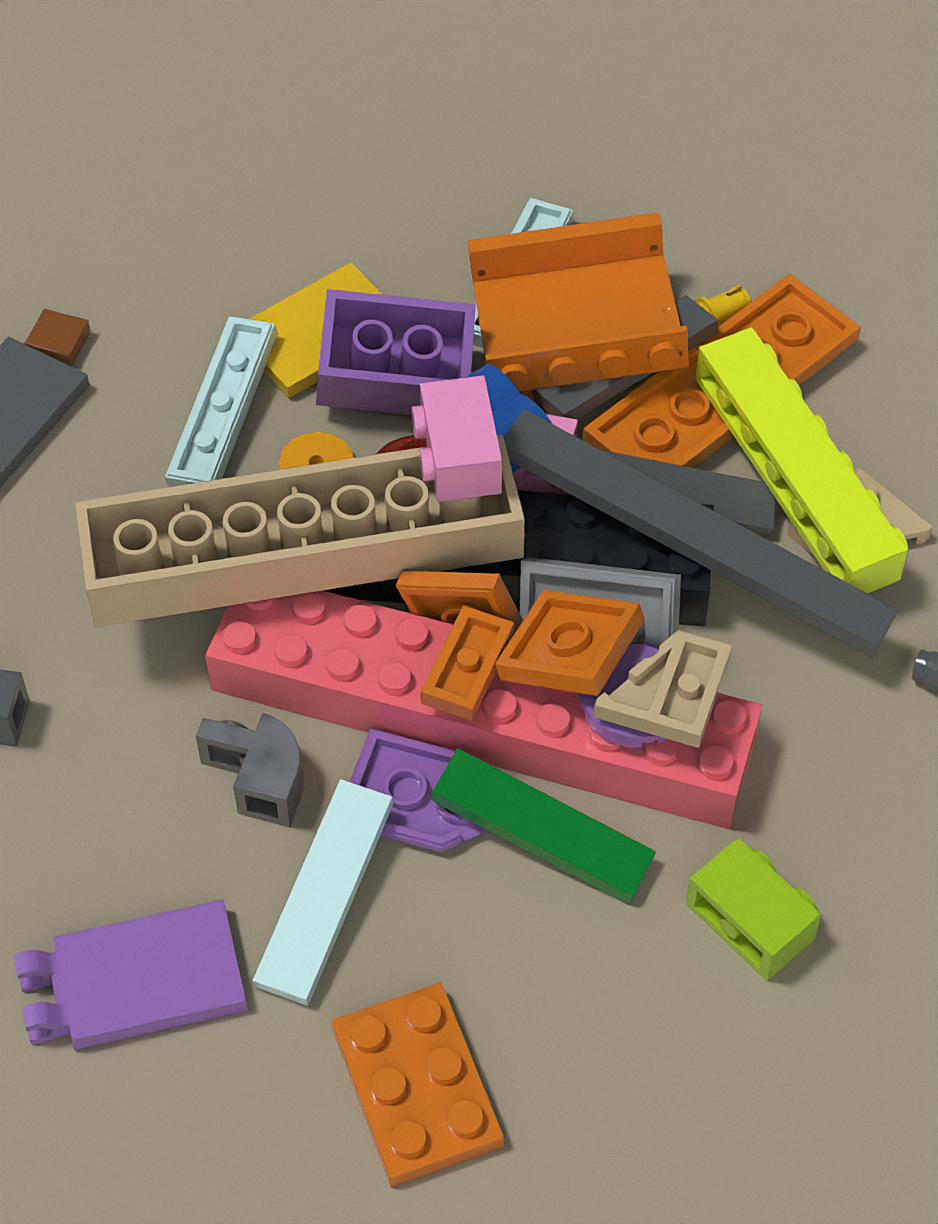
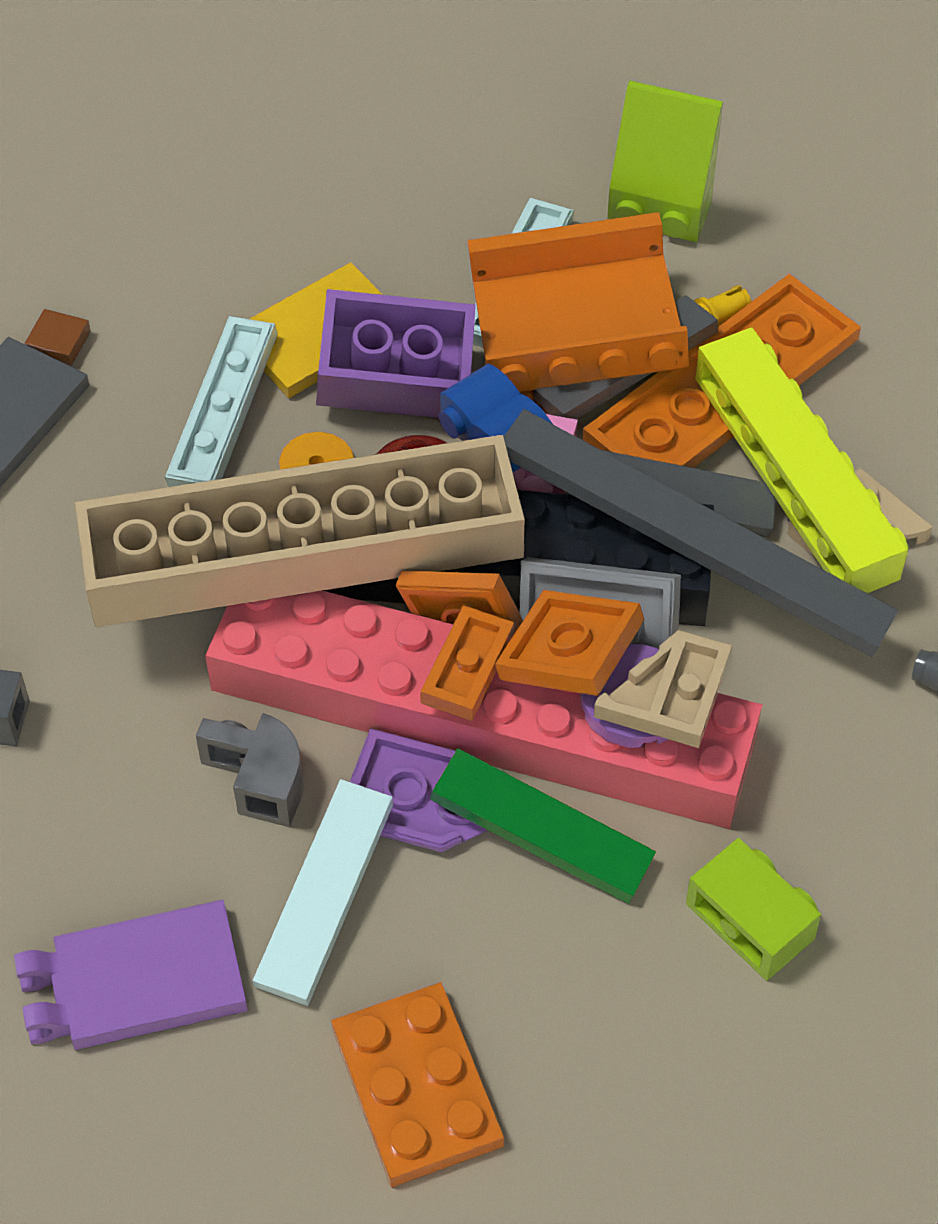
(459, 439): bright pink brick -> none
(666, 158): none -> lime slope

